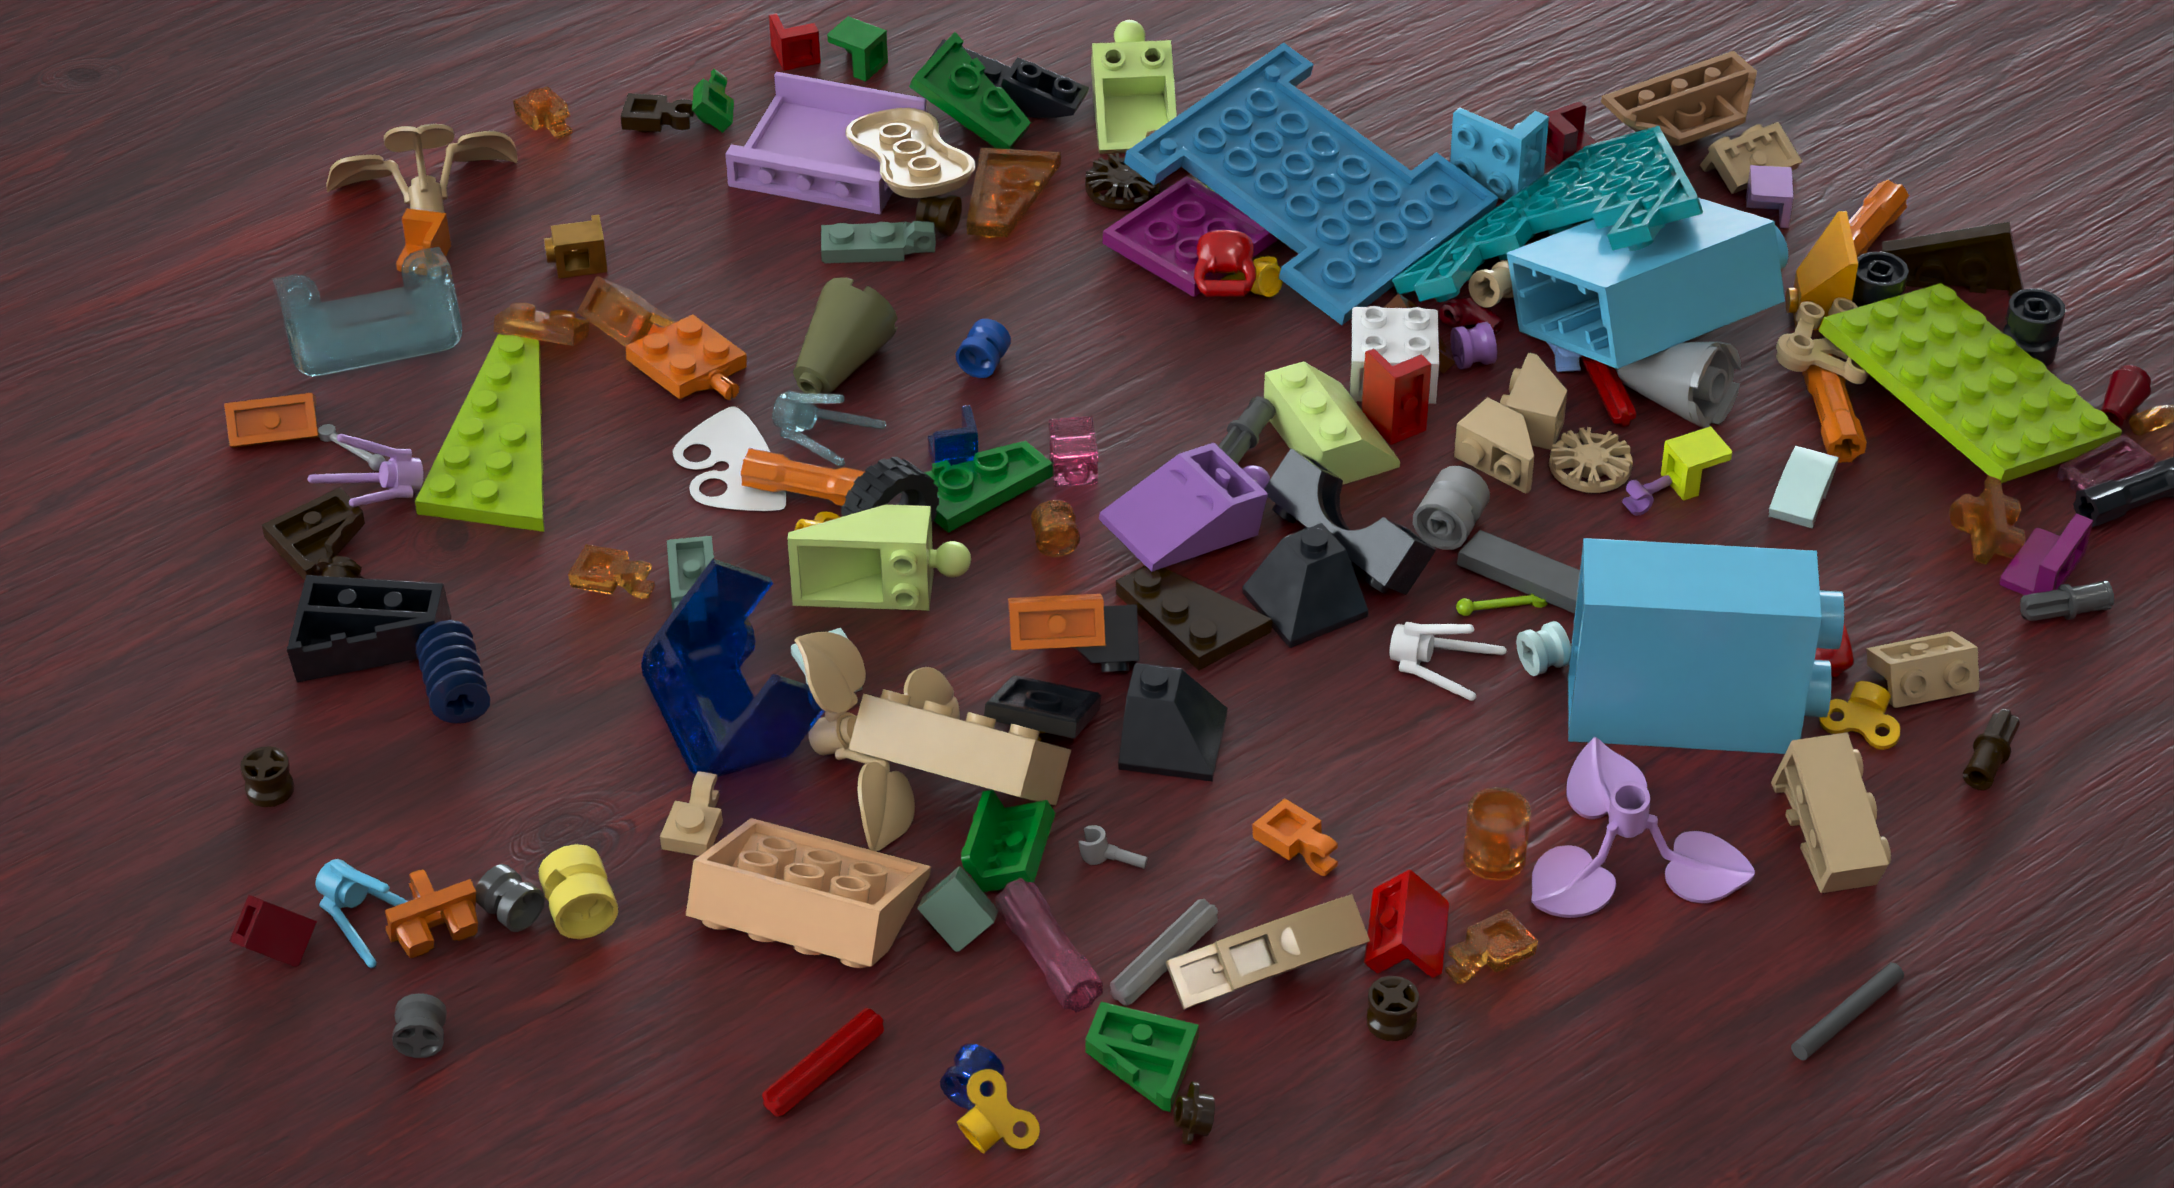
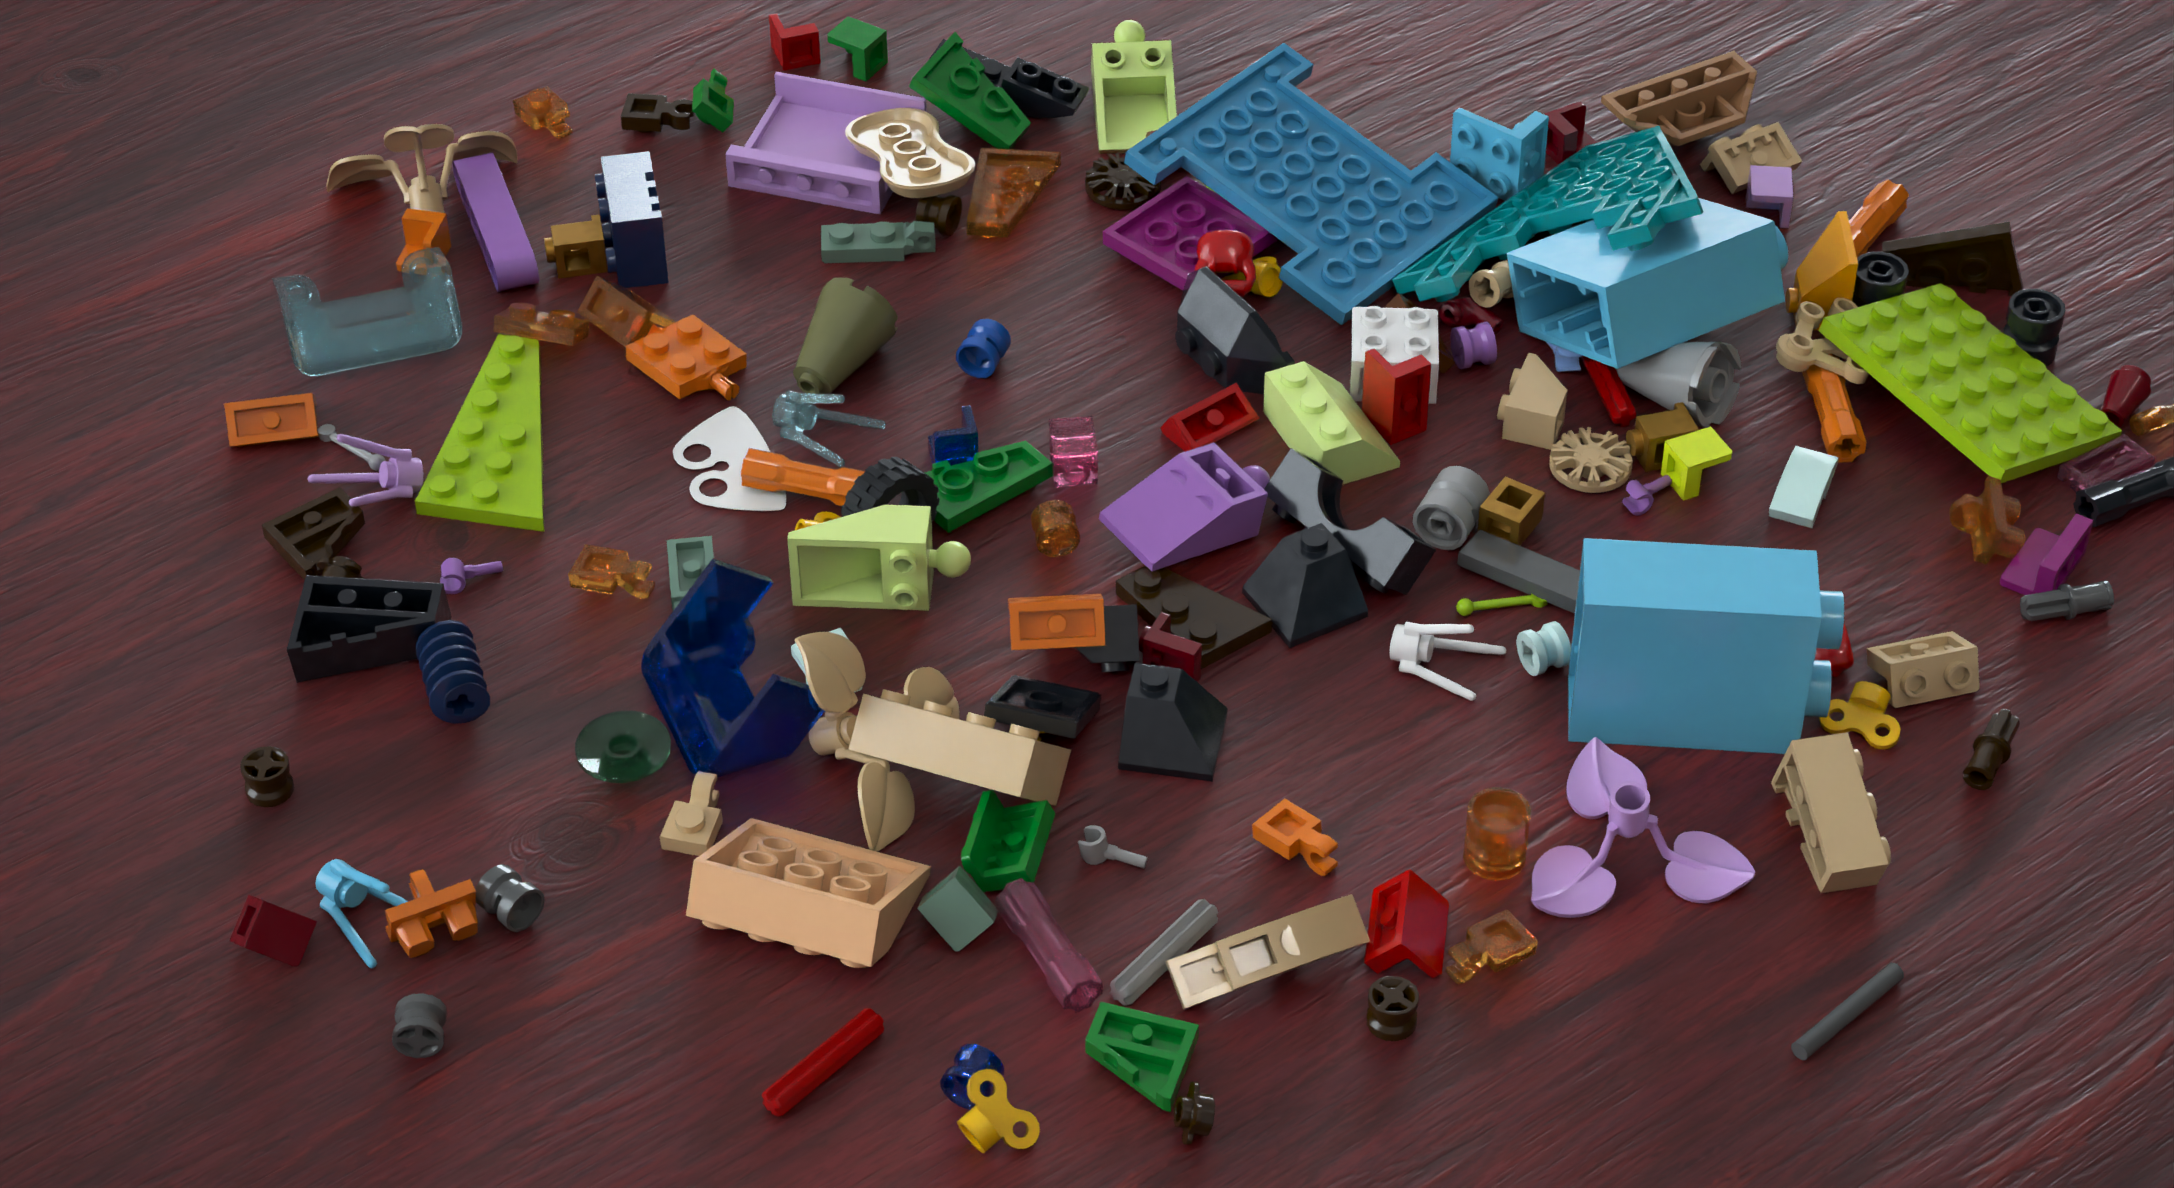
(454, 573): none -> medium lavender hand
(495, 222): none -> medium lavender beam
(578, 891): light yellow wheel -> none
(623, 746): none -> clear green dish
(632, 220): none -> dark blue wedge
(1170, 650): none -> dark red bracket
(1210, 419): none -> red slope
(1226, 334): none -> black wedge
(1245, 431): dark grey axle -> none
(1497, 444): tan slope -> none
(1511, 511): none -> pearl gold brick
(1653, 430): none -> pearl gold brick

